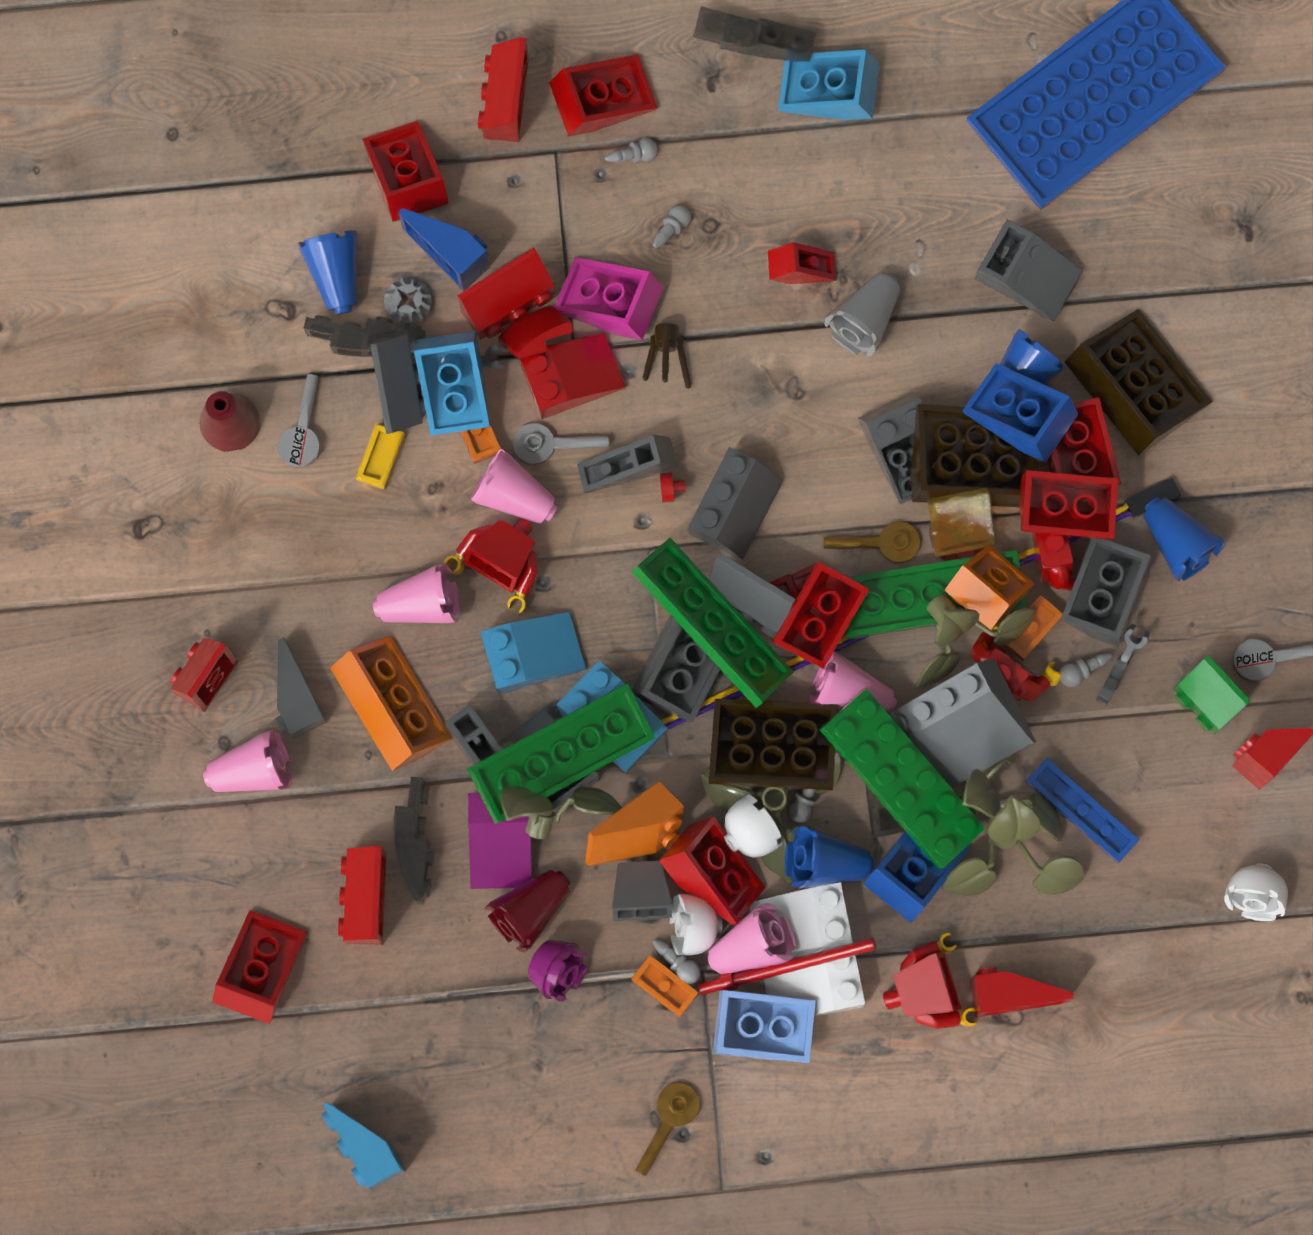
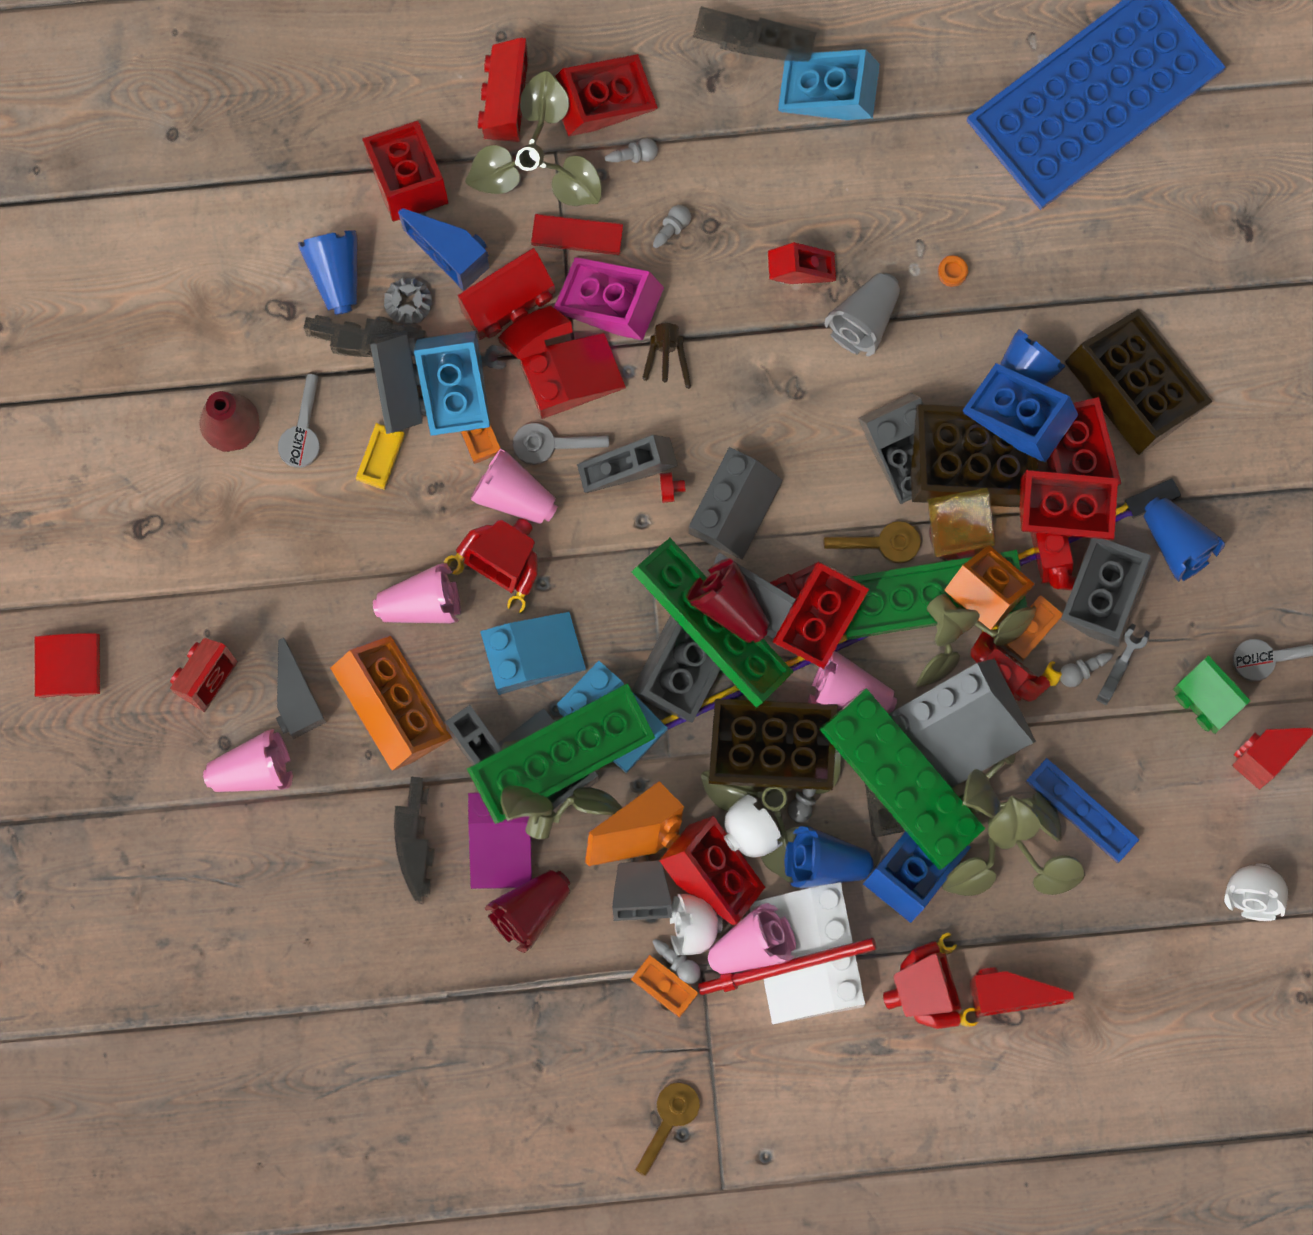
(67, 665): none -> red slope
(259, 967): red slope -> none
(363, 895): red slope -> none
(372, 1155): dark azure slope -> none
(496, 173): none -> olive plant
(557, 968): magenta cone -> none
(577, 234): none -> red tile
(730, 601): none -> dark red cone
(764, 1027): light blue slope -> none
(952, 271): none -> orange tile
(1028, 271): dark grey slope -> none

